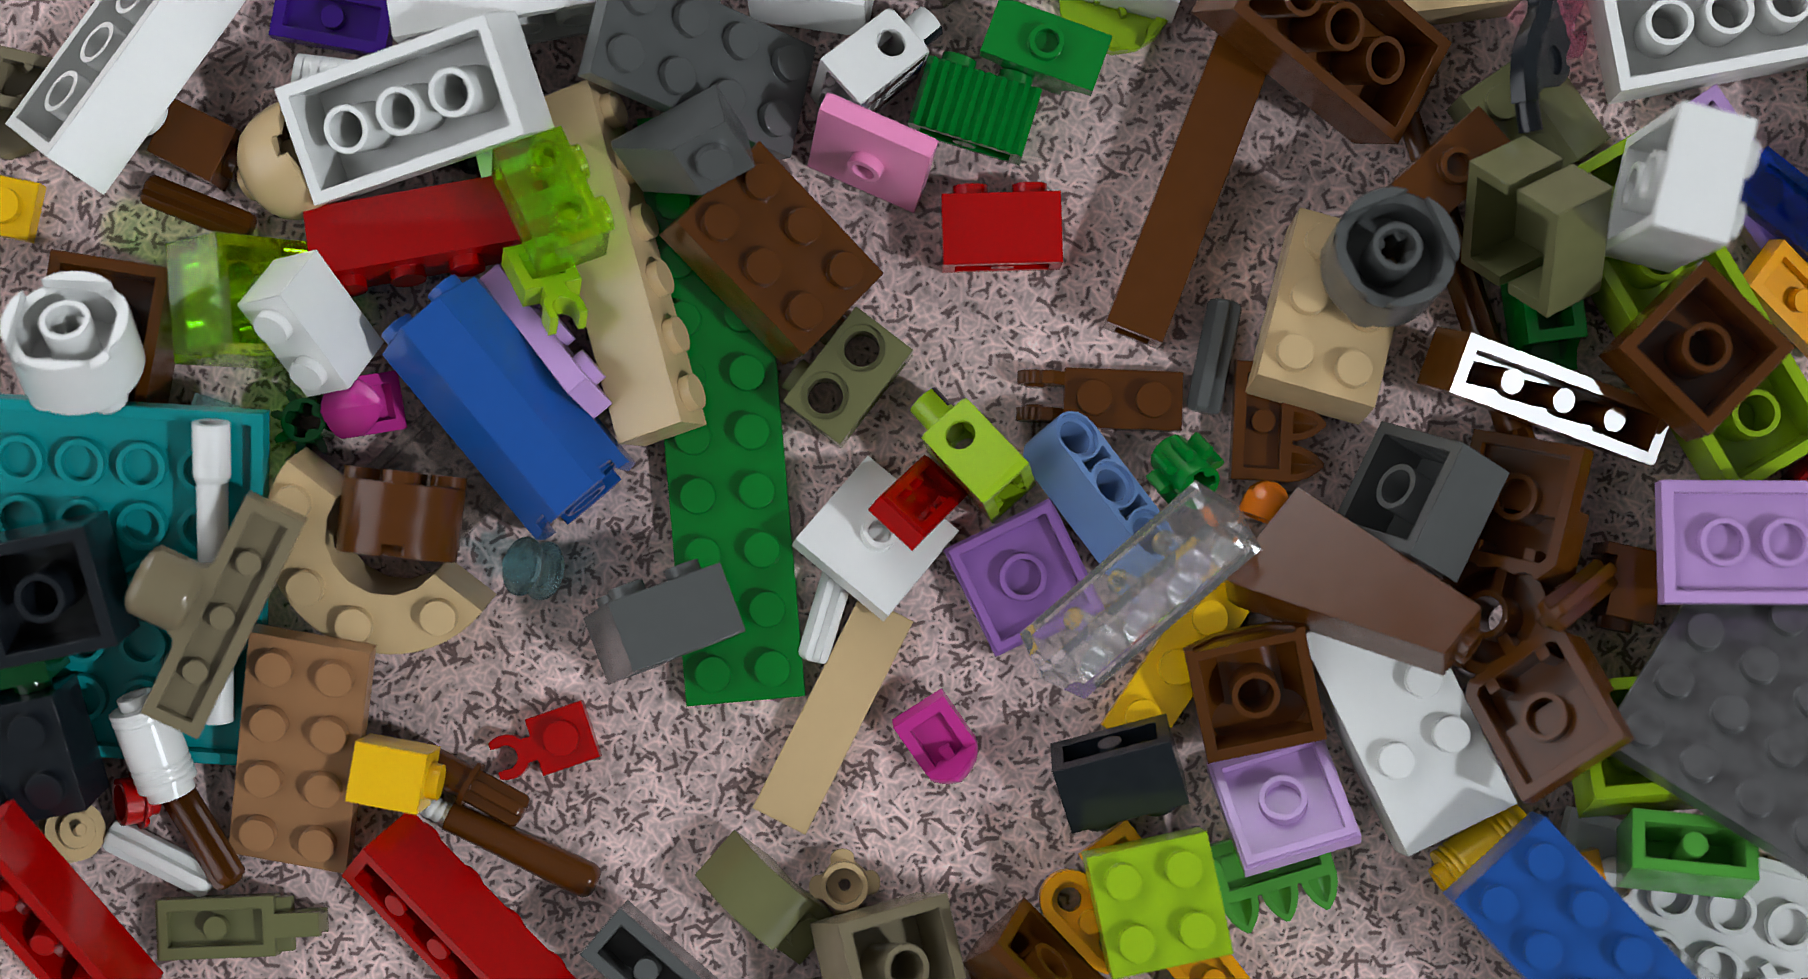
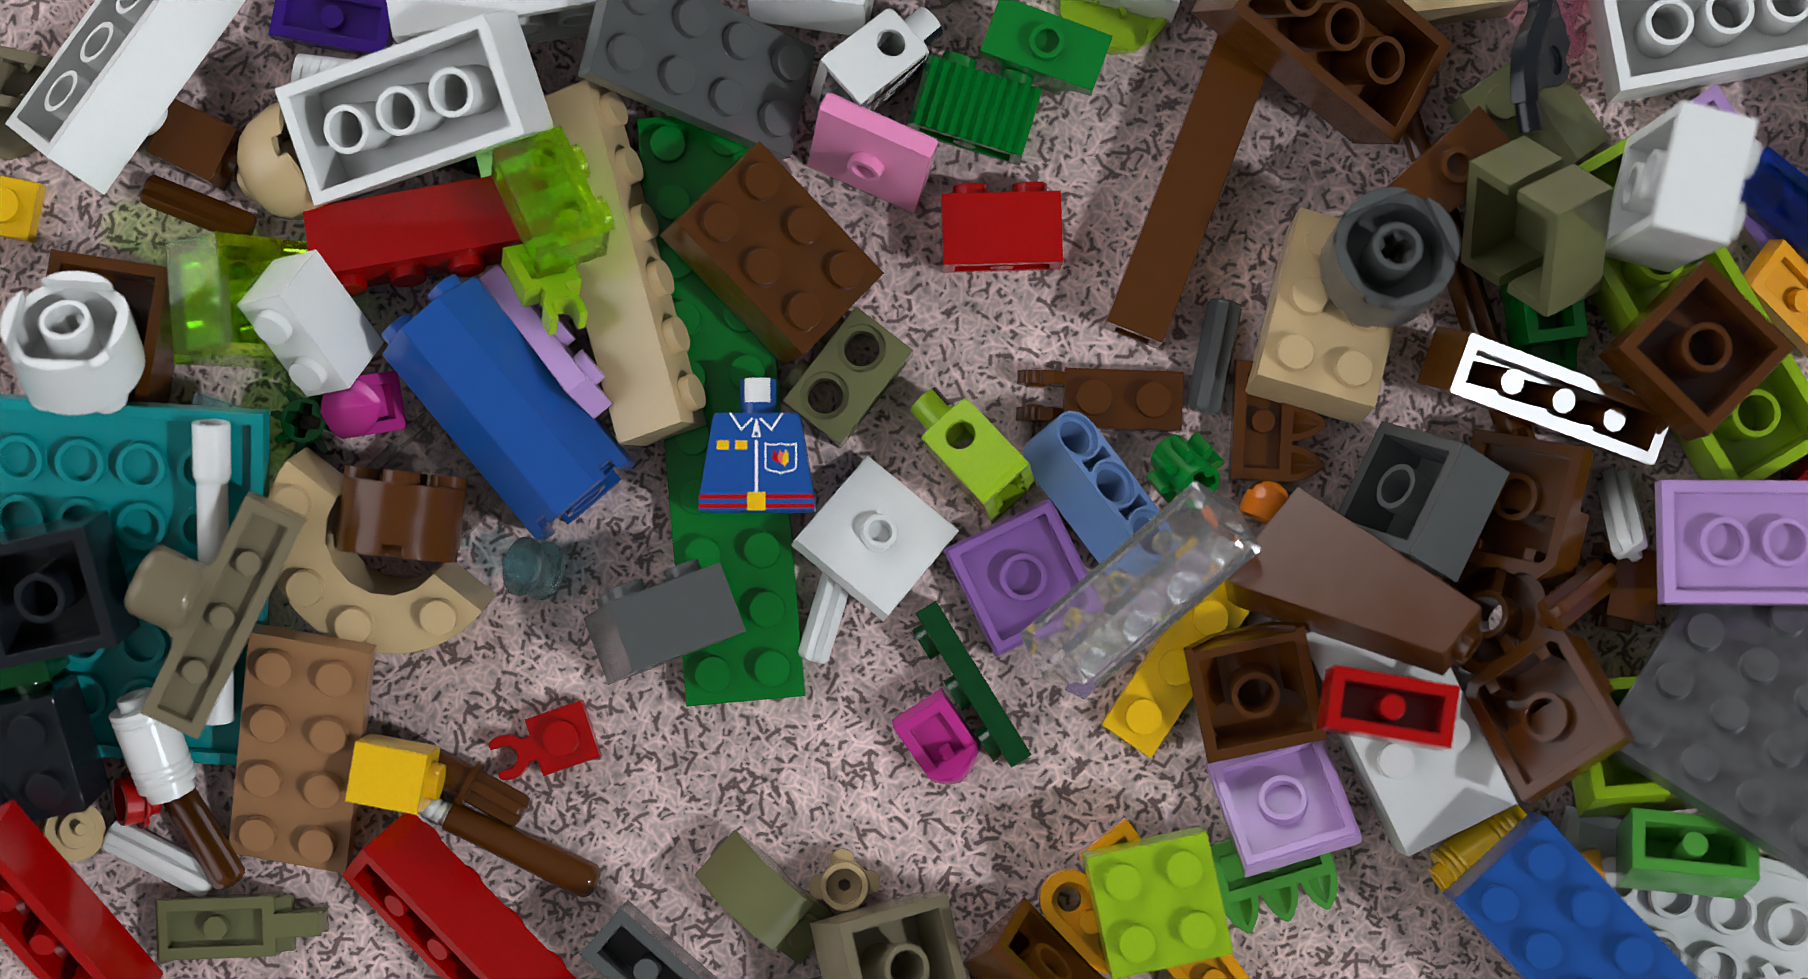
(687, 147): dark grey slope -> none
(757, 458): none -> blue torso
(831, 717): tan tile -> none
(917, 502): red plate -> none
(969, 686): none -> dark green plate
(1119, 774): black brick -> none
(1388, 708): none -> red brick
(1622, 514): none -> white axle

